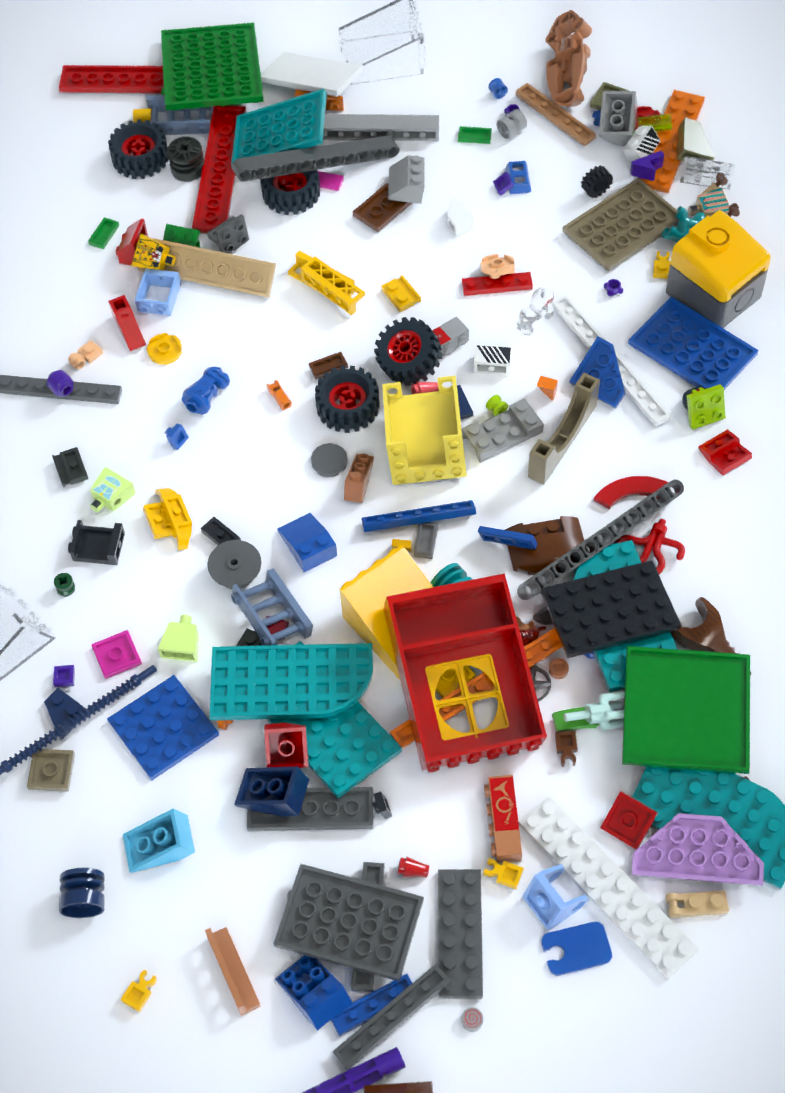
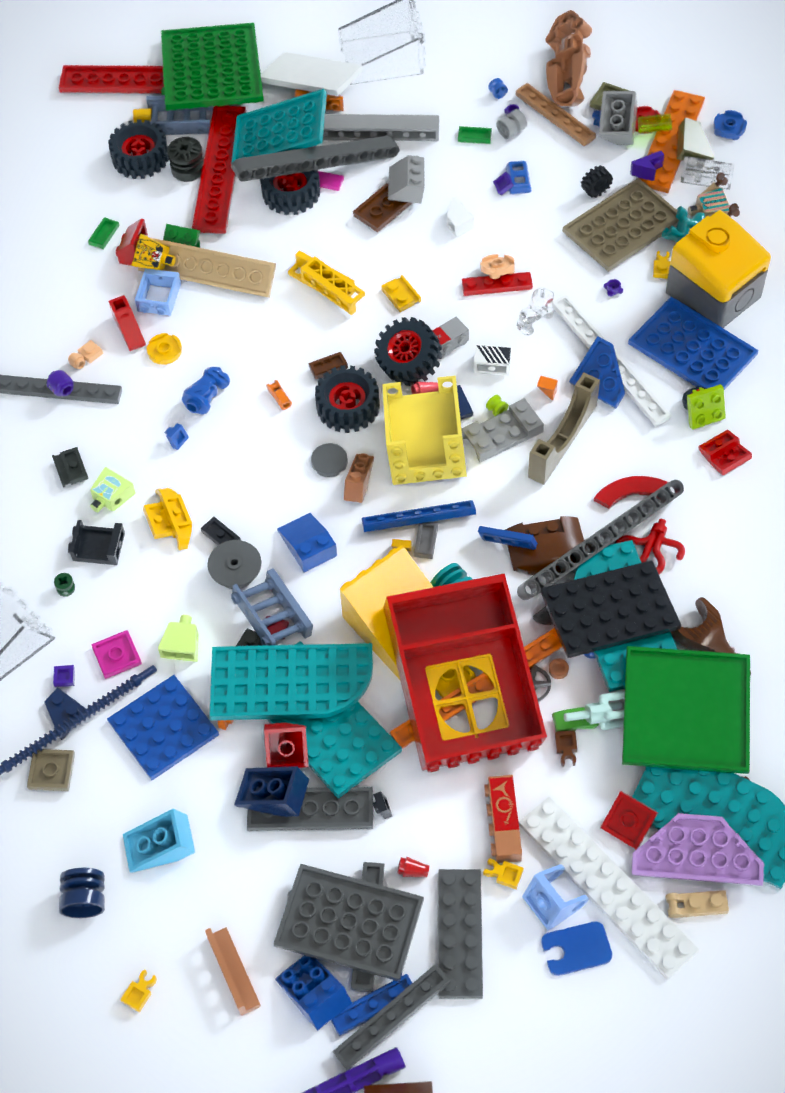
(230, 234): dark grey bracket -> none
(472, 1019): light grey tile -> none
(529, 631): clear red piece -> none
(641, 143): white brick -> none
(732, 131): none -> blue plate

